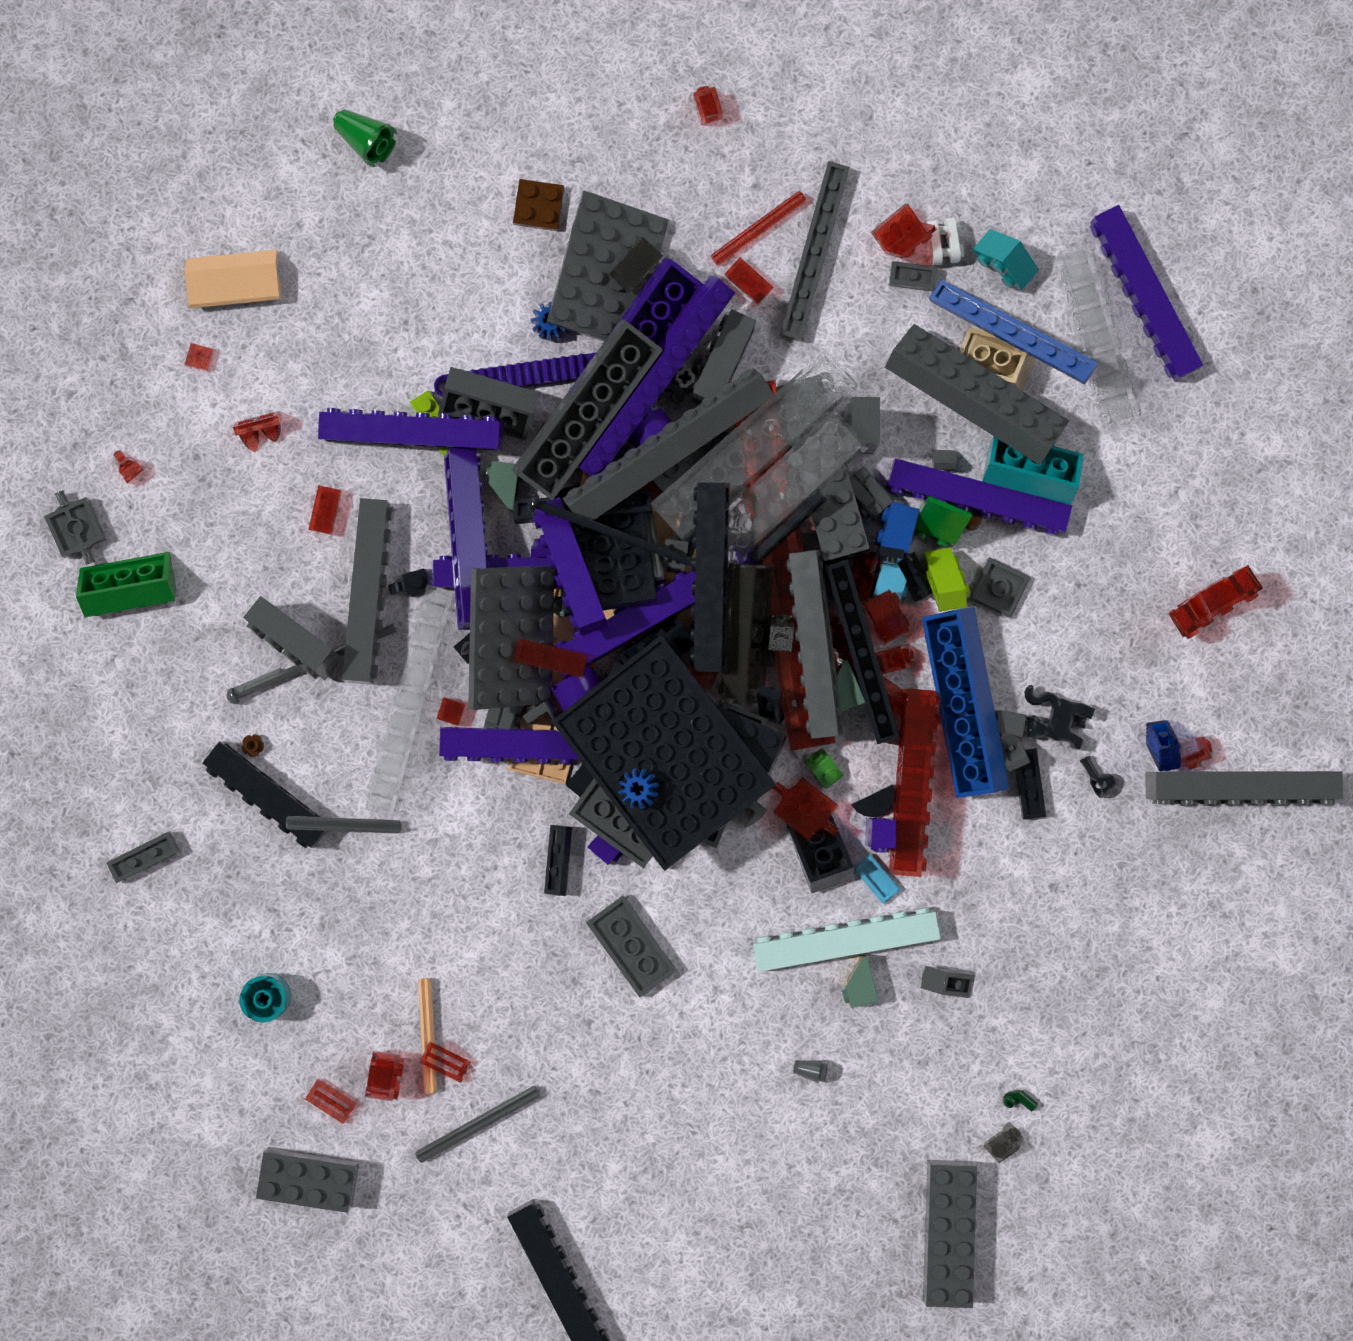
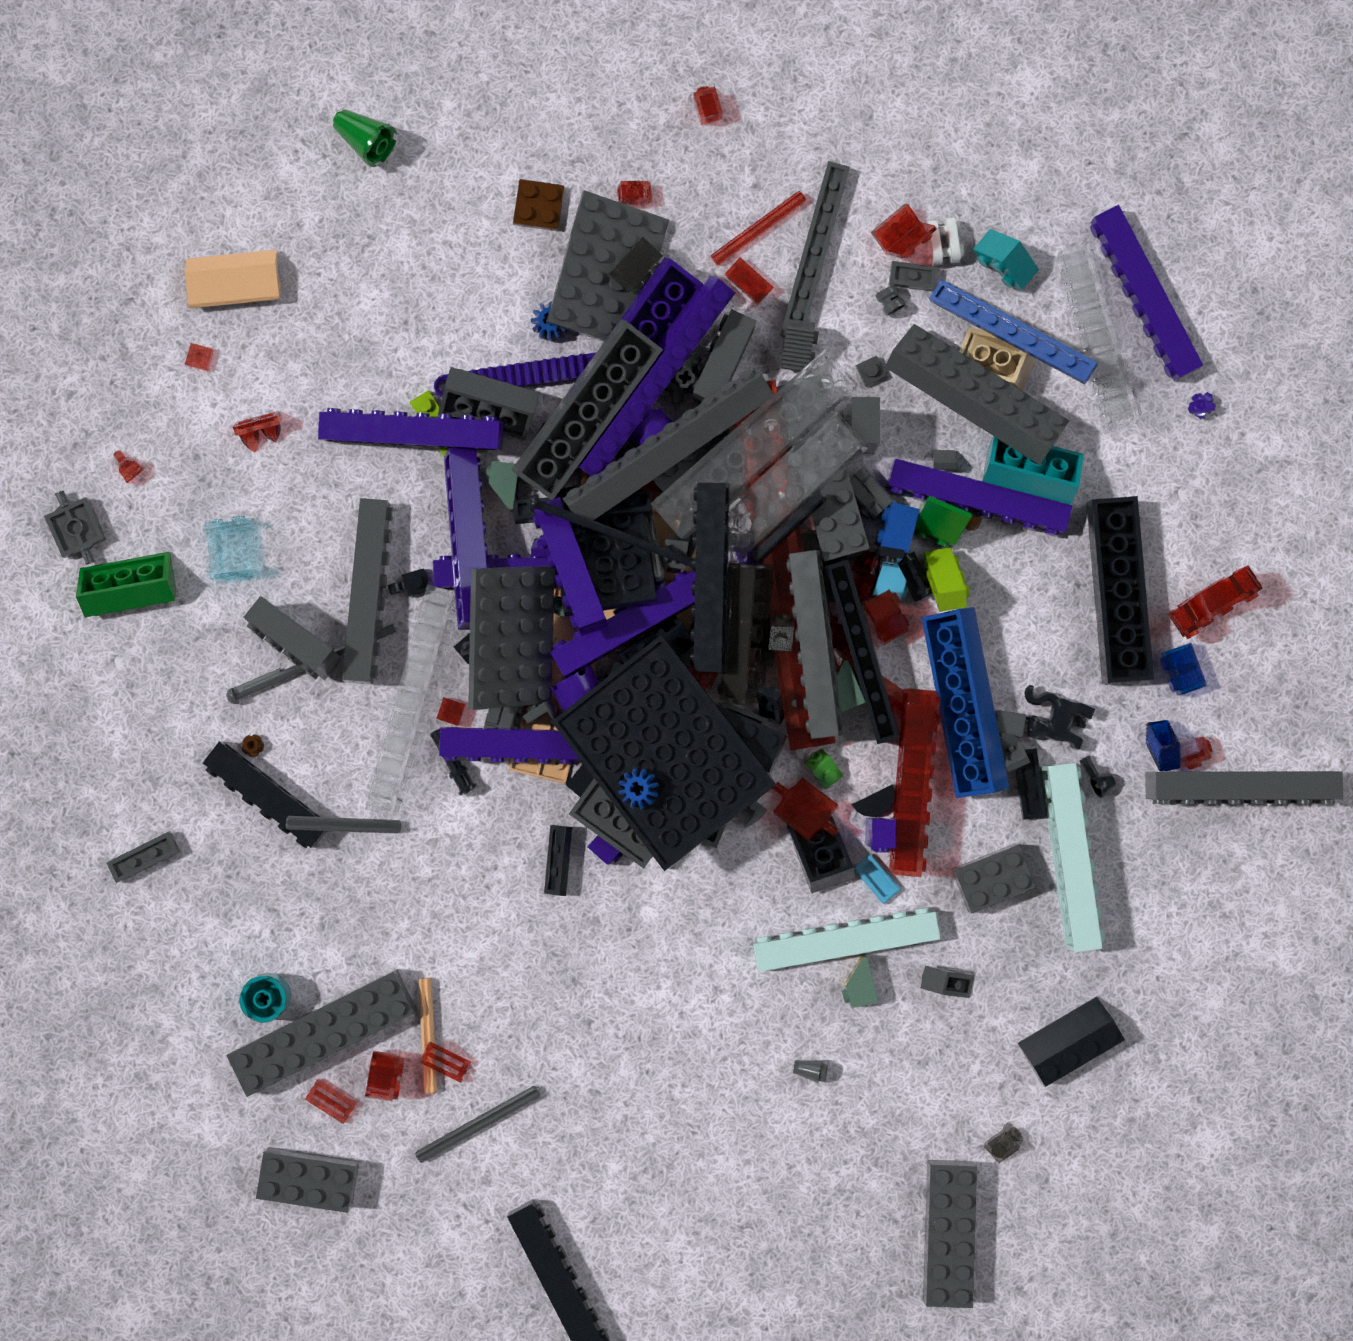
(231, 548): none -> clear light blue panel
(321, 1033): none -> dark grey brick
(325, 510): clear red plate -> none
(458, 772): none -> black pin
(551, 658): clear red plate -> none
(631, 946): dark grey plate -> none
(634, 192): none -> clear red leg
(798, 344): none -> dark grey brick
(870, 371): none -> dark grey plate
(890, 300): none -> dark grey wheel
(895, 659): clear red slope -> none
(993, 878): none -> dark grey brick
(999, 587): dark grey tile -> none
(1019, 1097): dark green arm -> none
(1071, 857): none -> light aqua brick
(1071, 1041): none -> black slope
(1119, 590): none -> black brick
(1183, 669): none -> clear blue brick
(1201, 405): none -> dark purple plant

